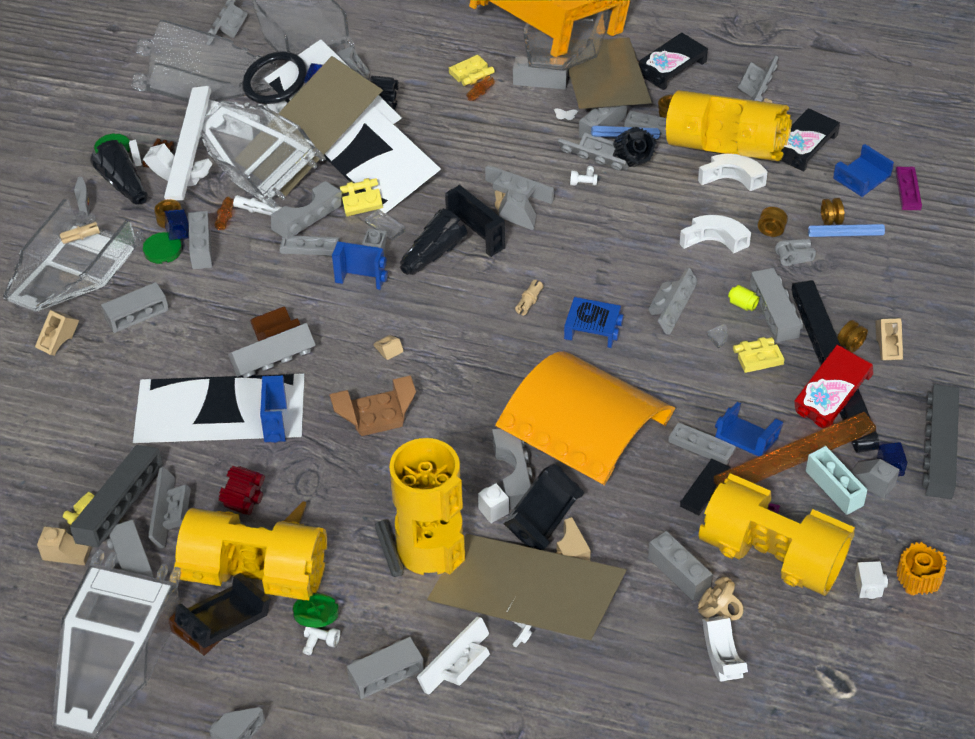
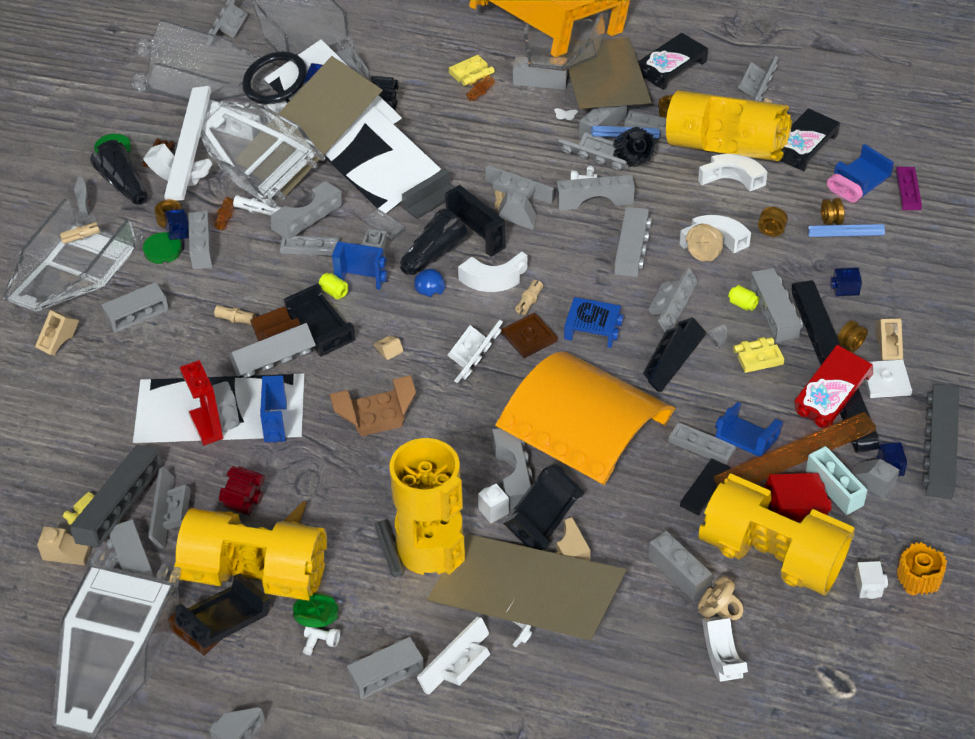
(135, 153): white tile -> none
(205, 417): none -> red panel
(226, 406): none -> light grey brick
(234, 314): none -> tan pin
(323, 321): none -> black panel
(333, 285): none -> neon yellow brick
(362, 201): light yellow plate -> none
(427, 194): none -> dark grey panel
(429, 282): none -> blue hair
(469, 347): none -> white bracket
(492, 278): none -> white arch
(529, 335): none -> reddish brown tile
(616, 188): none -> light grey arch
(631, 242): none -> light grey brick
(672, 352): none -> black wedge
(704, 242): none -> tan tile
(795, 252): light grey piece -> none
(797, 495): none -> red brick
(844, 188): none -> bright pink plate
(846, 282): none -> clear blue brick
(888, 379): none -> white plate

